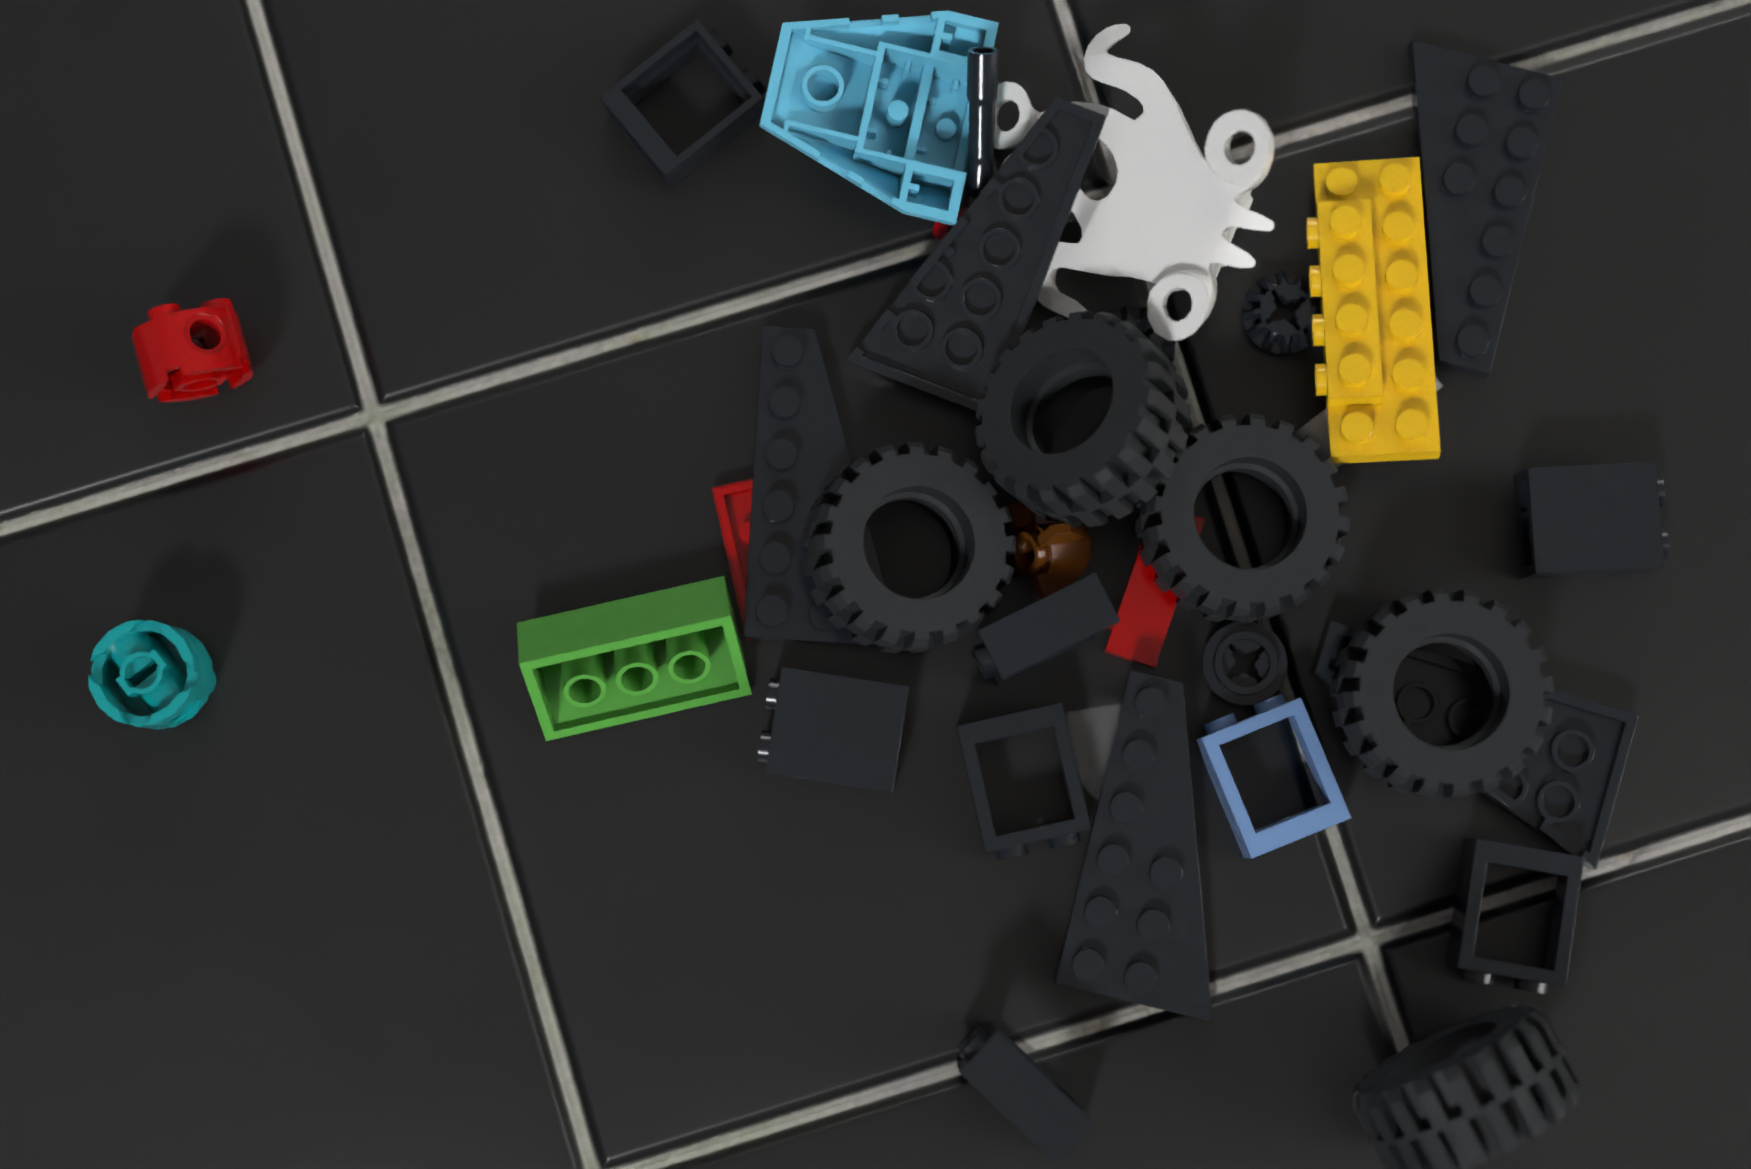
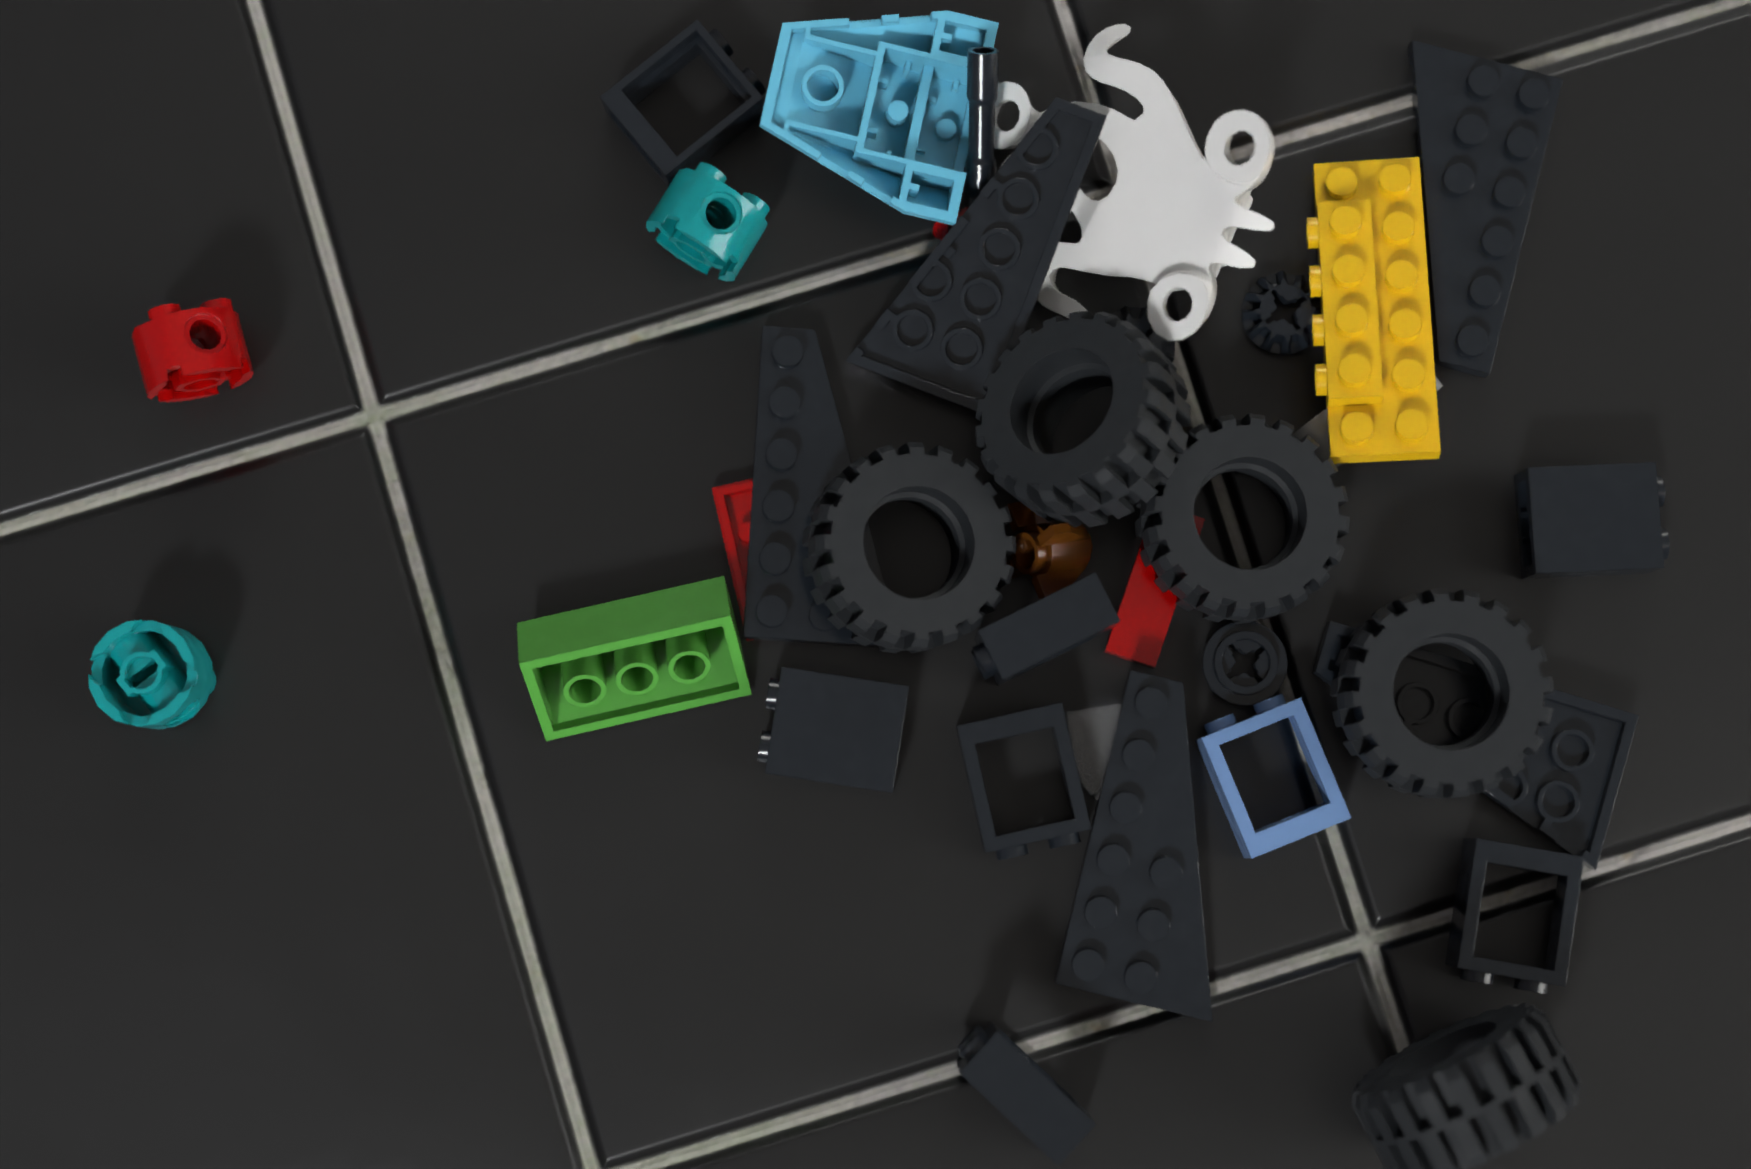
(689, 236): none -> teal brick

